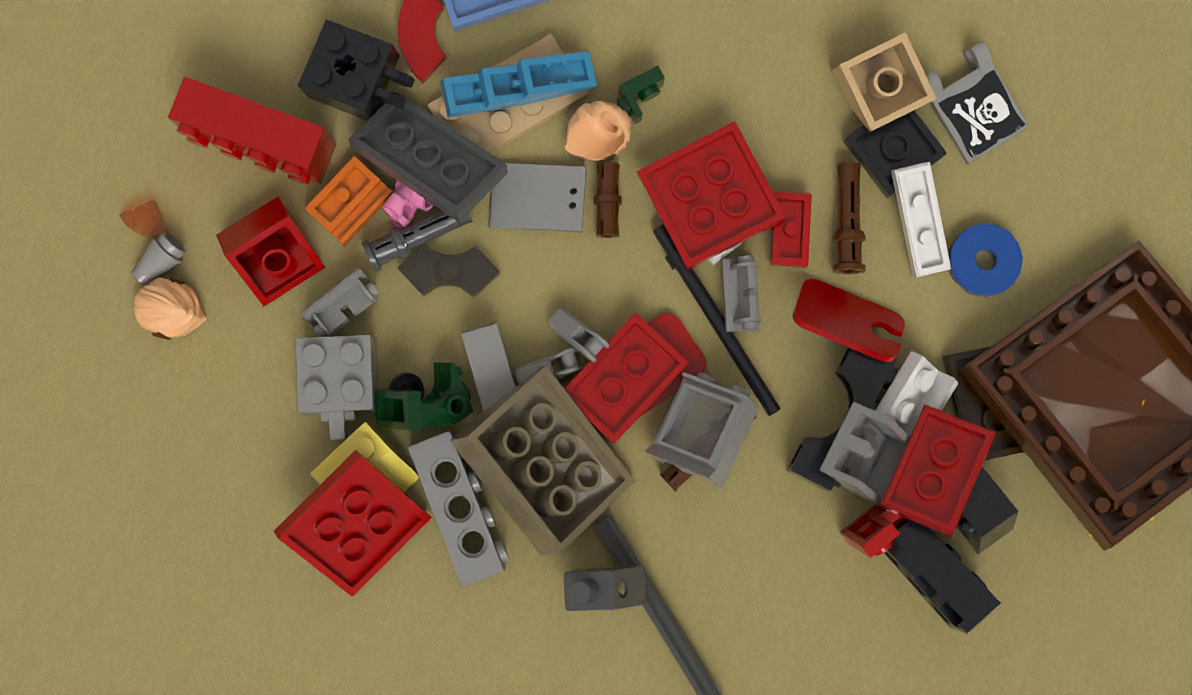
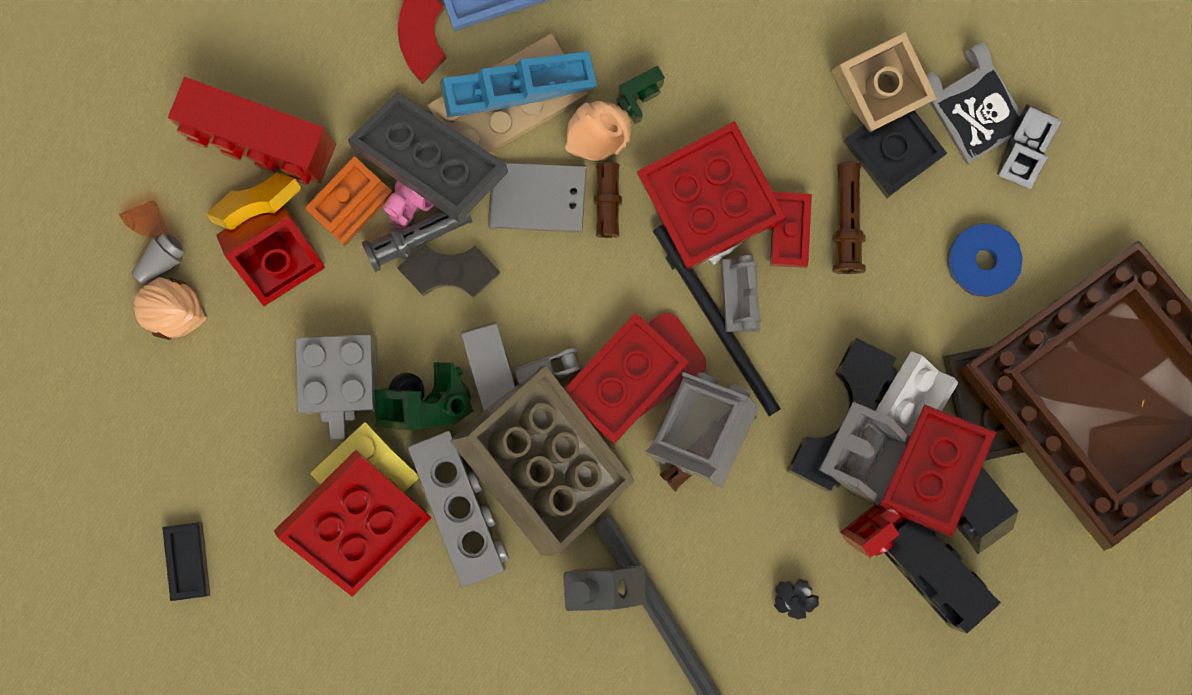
(186, 561): none -> black tile
(260, 199): none -> yellow tile
(352, 292): light grey hinge -> none
(355, 92): black hinge -> none
(577, 333): light grey bar -> none
(795, 599): none -> black plant
(847, 319): red piece -> none
(921, 219): white tile -> none
(1027, 146): none -> slope

